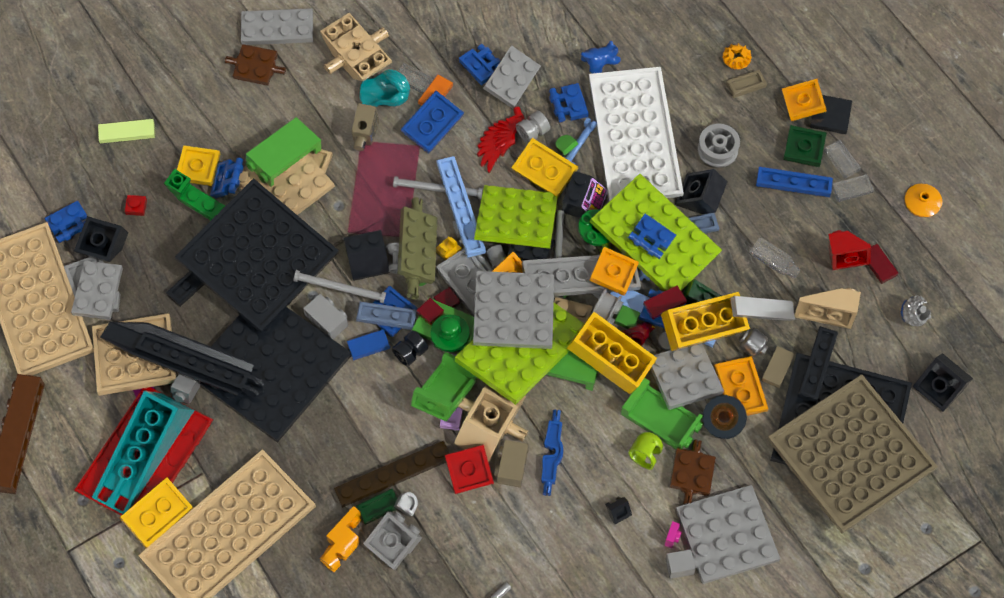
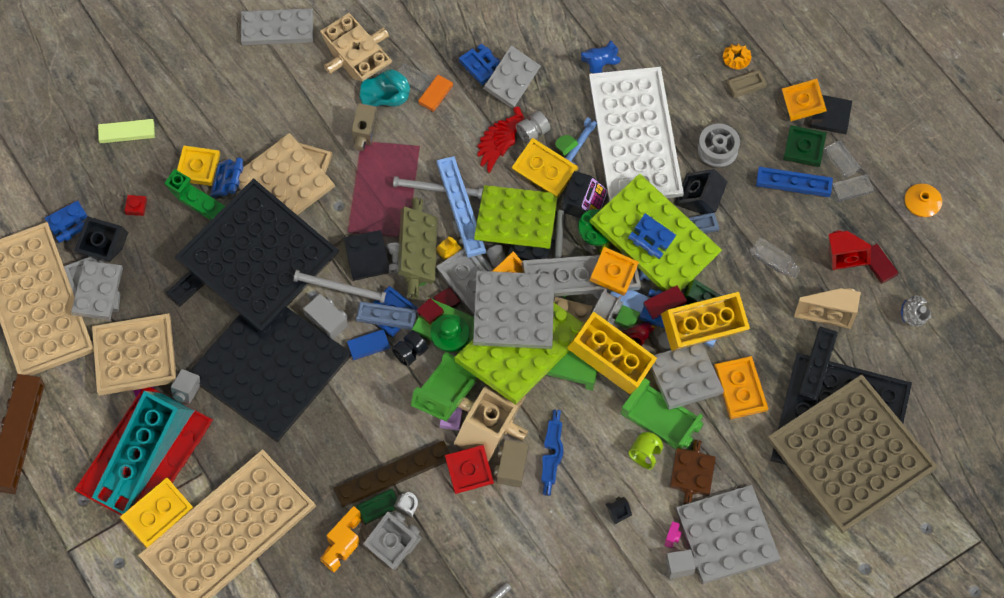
(184, 356): black hinge -> none
(255, 64): reddish brown plate -> none
(282, 150): bright green panel -> none
(432, 122): blue tile -> none
(573, 100): blue plate -> none
(724, 404): black wheel -> none
(753, 342): flat silver head -> none
(762, 308): light grey tile -> none
(778, 367): dark tan tile -> none
(942, 382): black slope -> none

